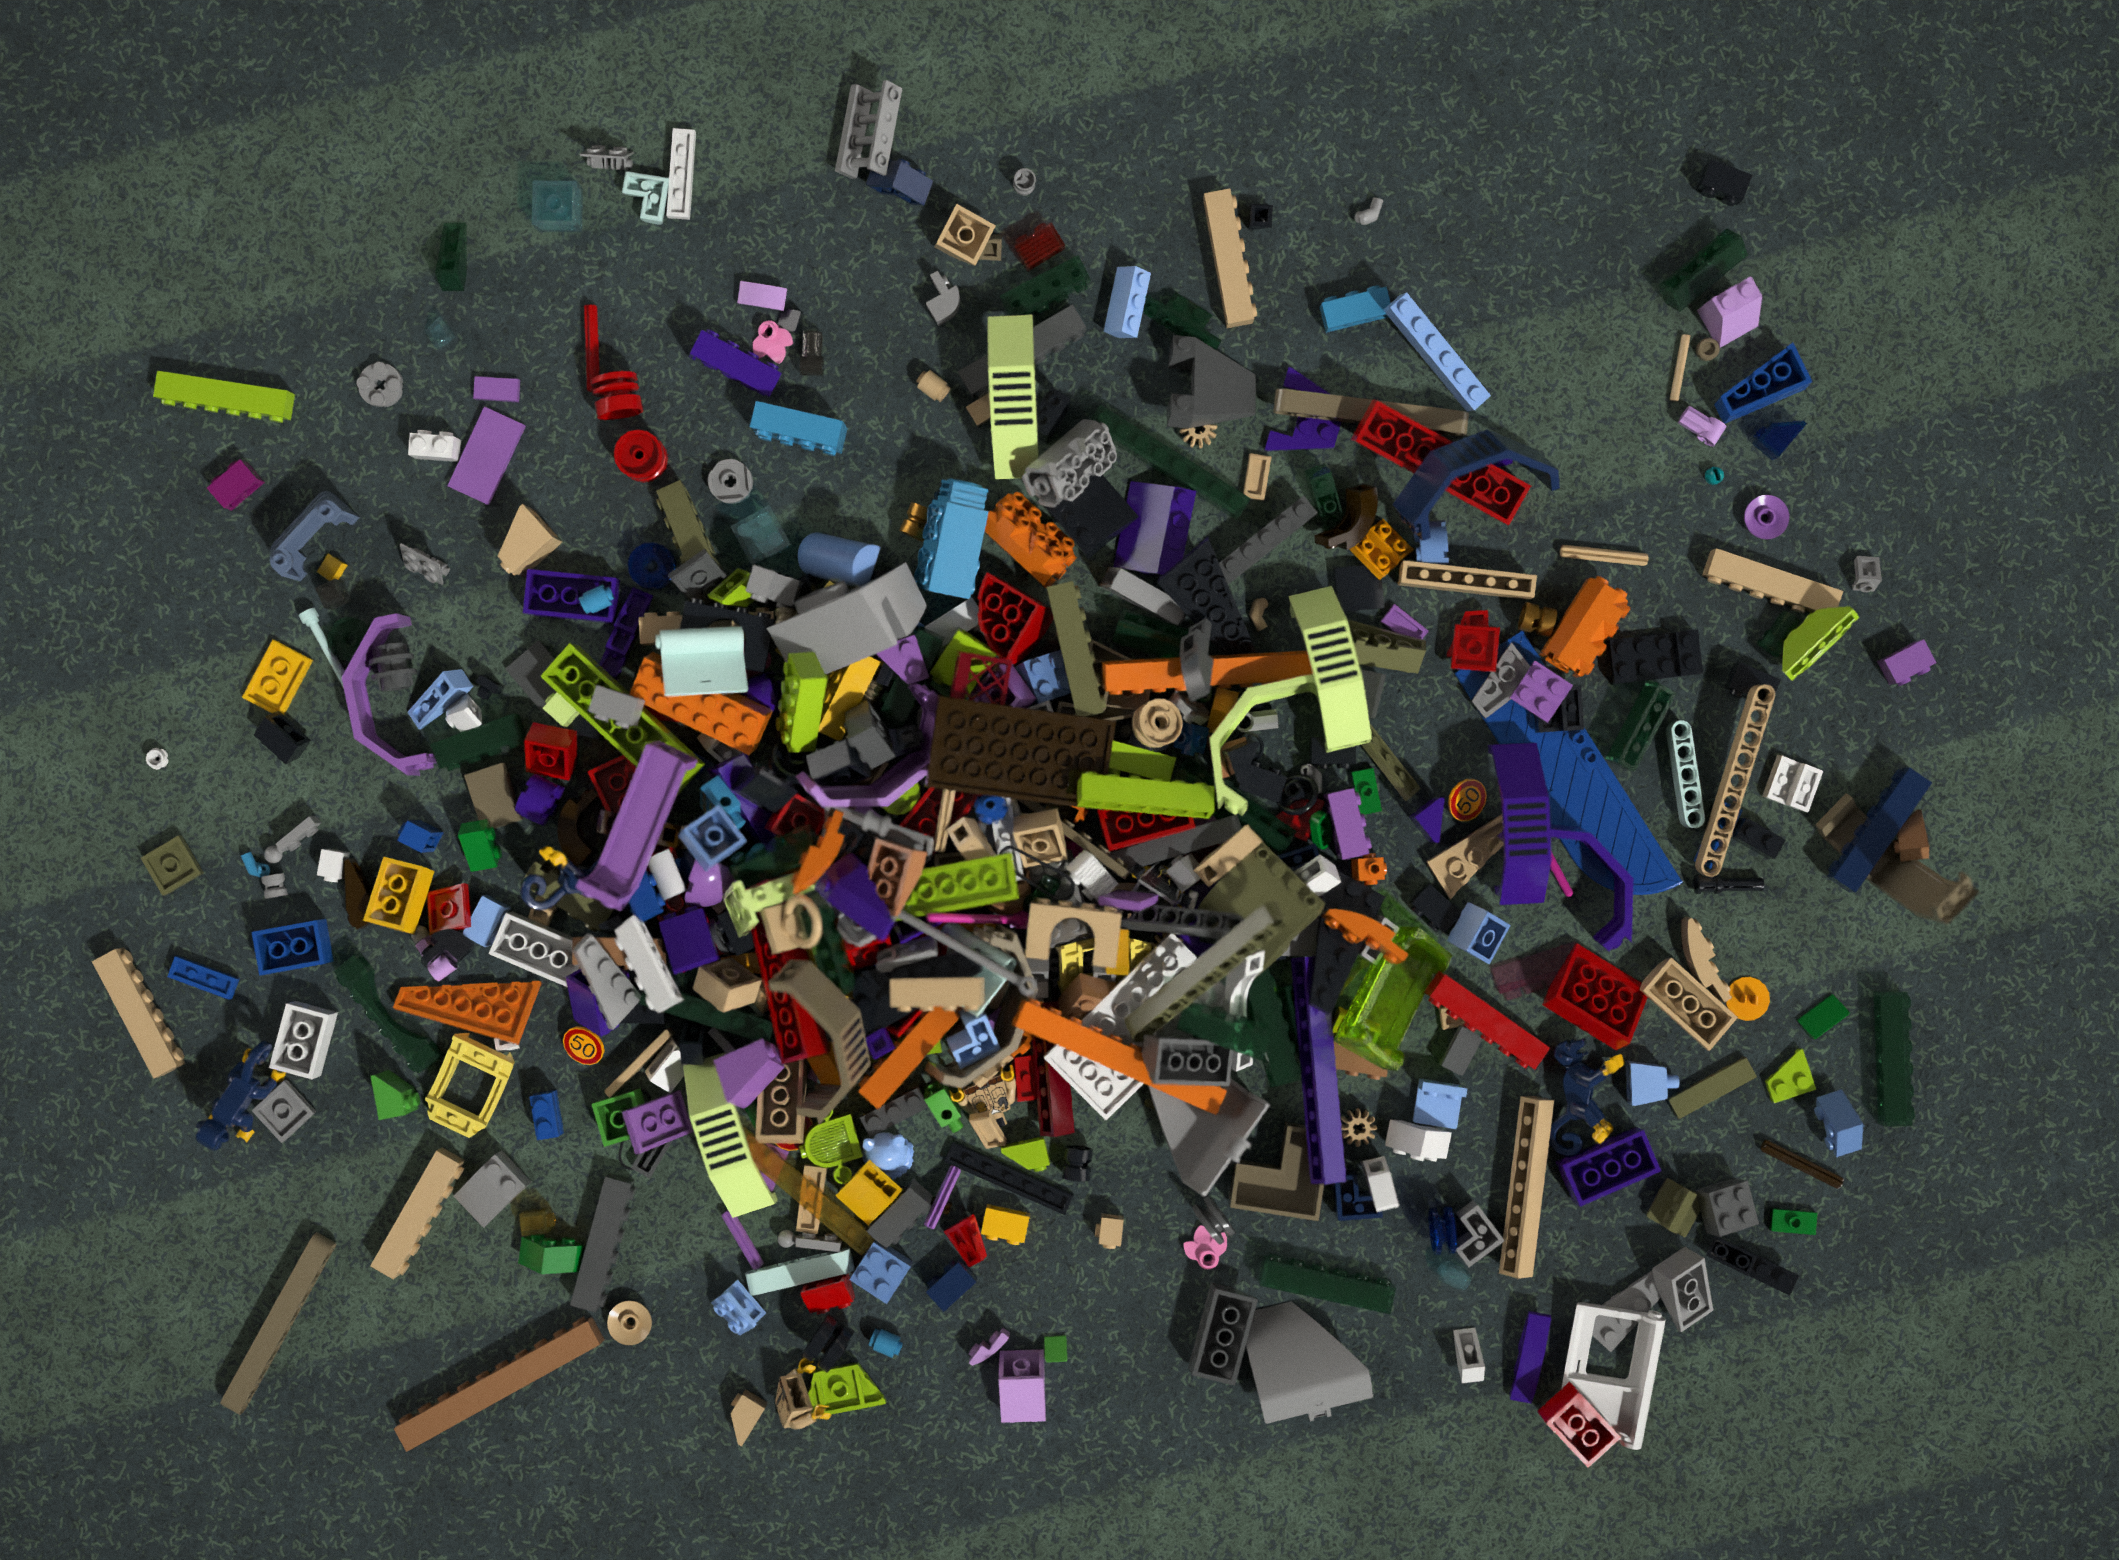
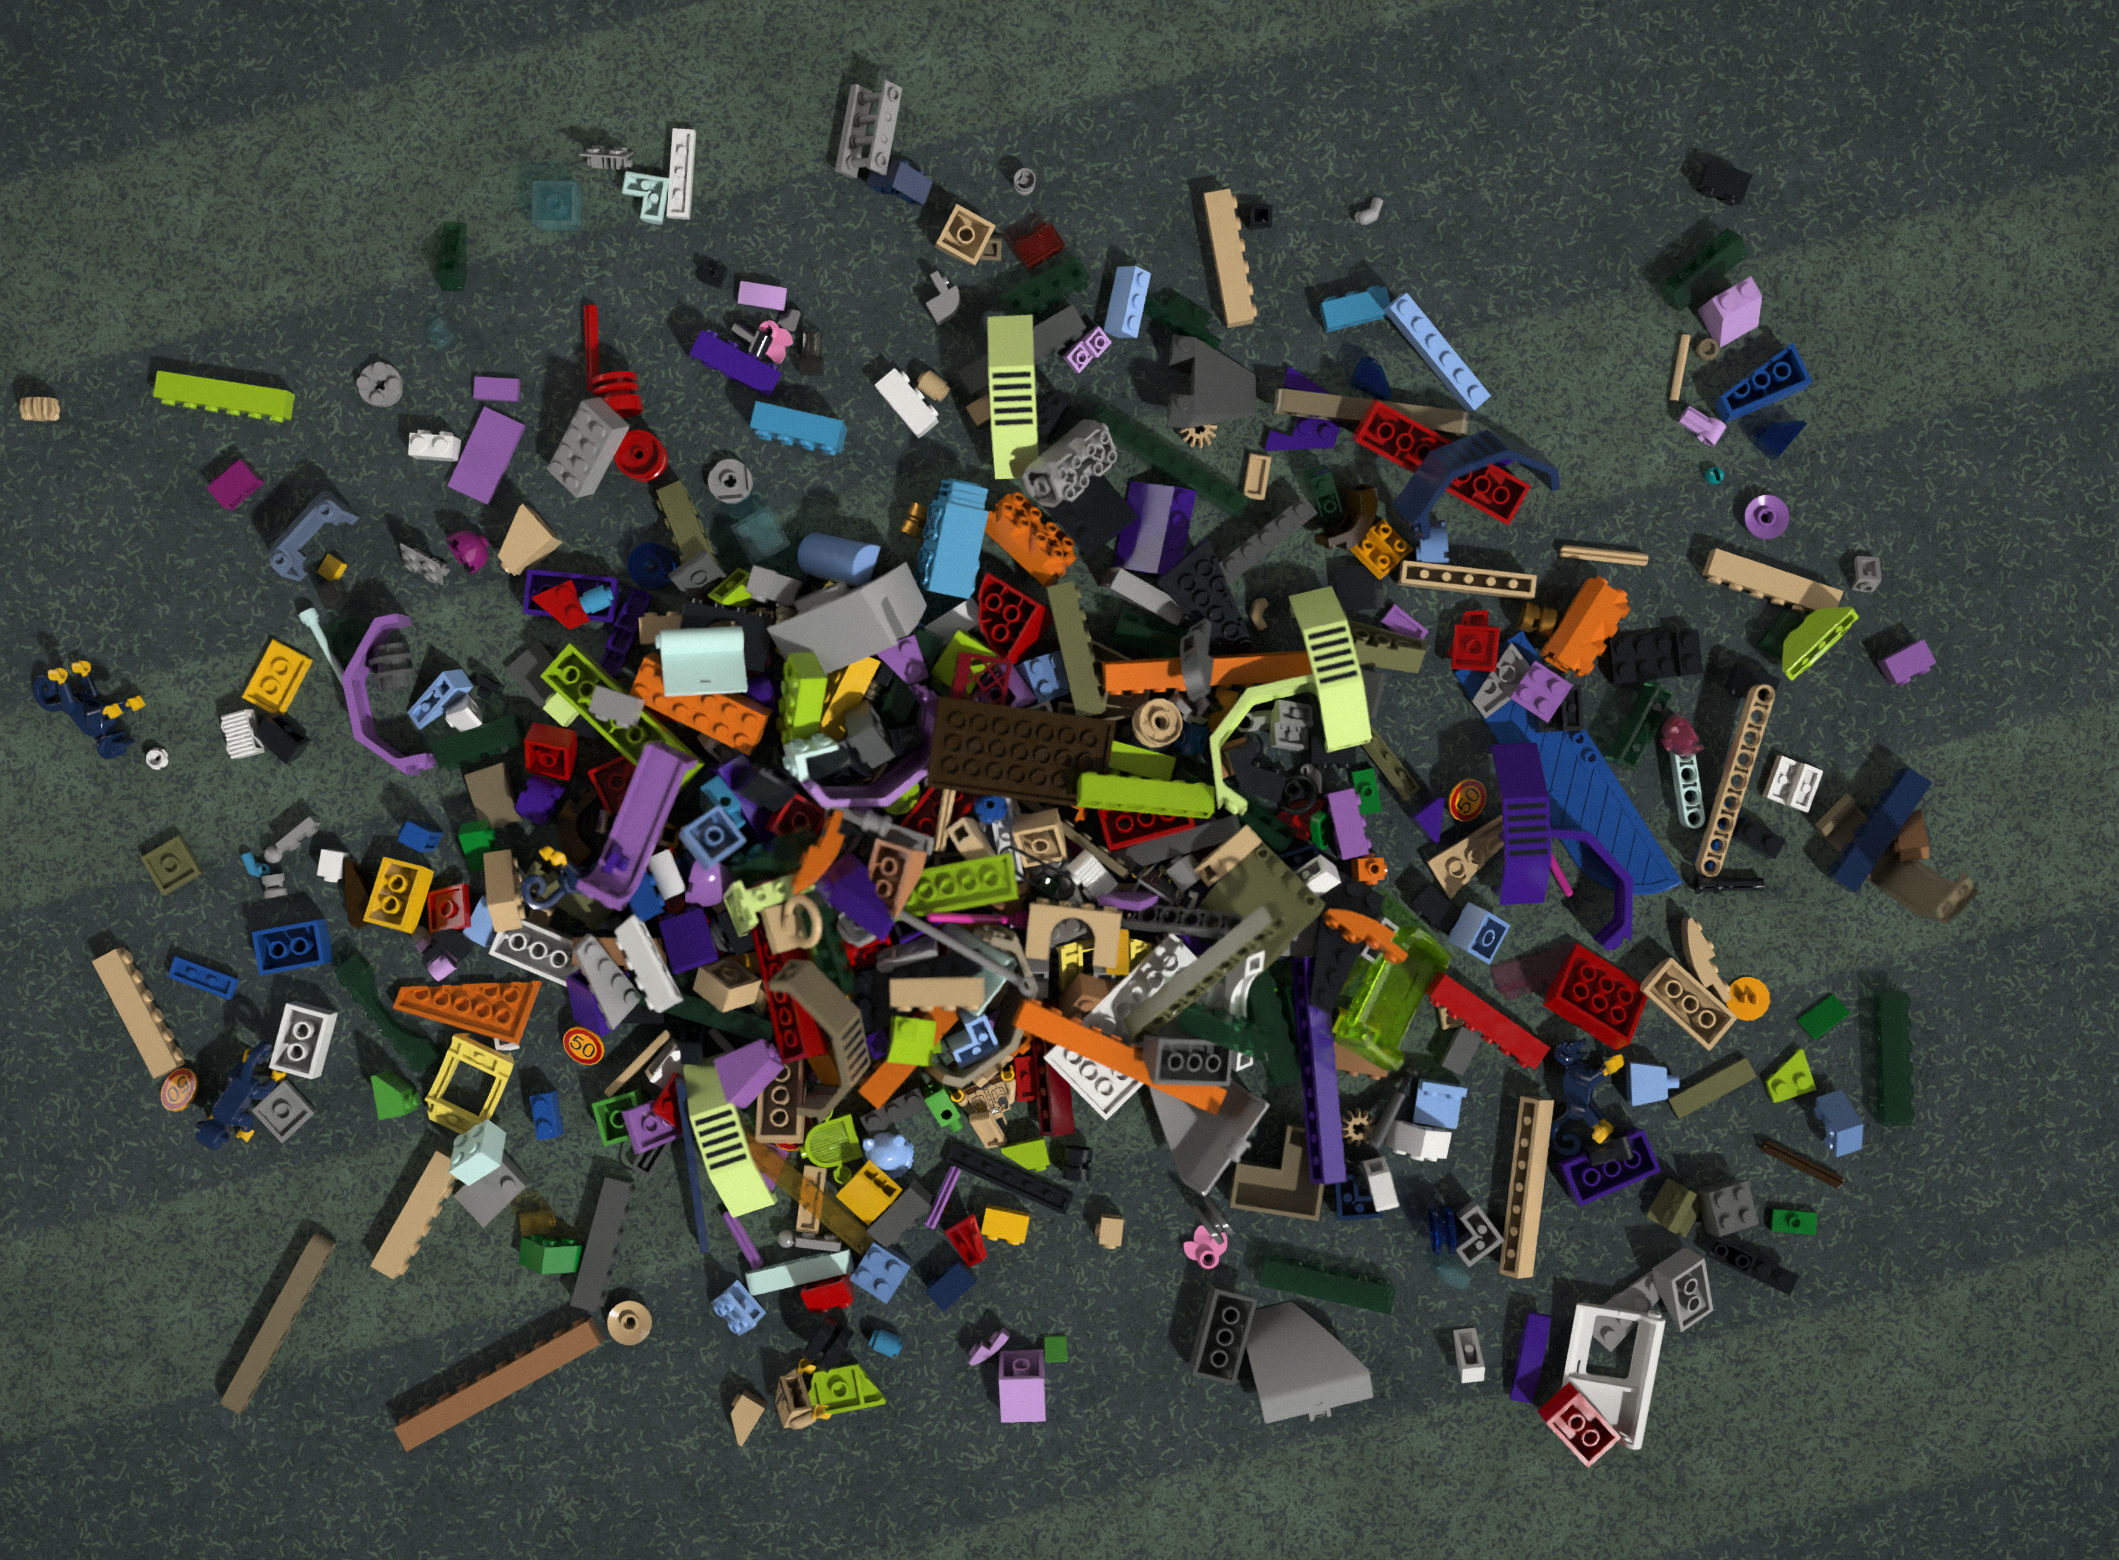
(39, 409): none -> tan gear
(85, 710): none -> dark blue animal
(179, 1089): none -> piece
(240, 730): none -> white brick
(469, 549): none -> magenta cylinder
(477, 1152): none -> light aqua brick
(503, 890): none -> tan brick
(563, 605): none -> red wing
(588, 447): none -> light grey brick
(616, 860): none -> dark purple tile
(667, 1104): none -> red wing
(692, 1165): none -> dark blue tile
(713, 274): none -> black tile
(755, 339): none -> black piece
(800, 749): none -> light aqua bracket
(907, 402): none -> white brick
(911, 1041): none -> lime slope
(1086, 348): none -> lavender slope
(1206, 705): none -> black slope
(1290, 725): none -> light grey slope
(1371, 379): none -> clear blue slope
(1384, 1124): none -> dark grey piece
(1615, 1149): none -> black piece
(1680, 736): none -> clear pink cylinder

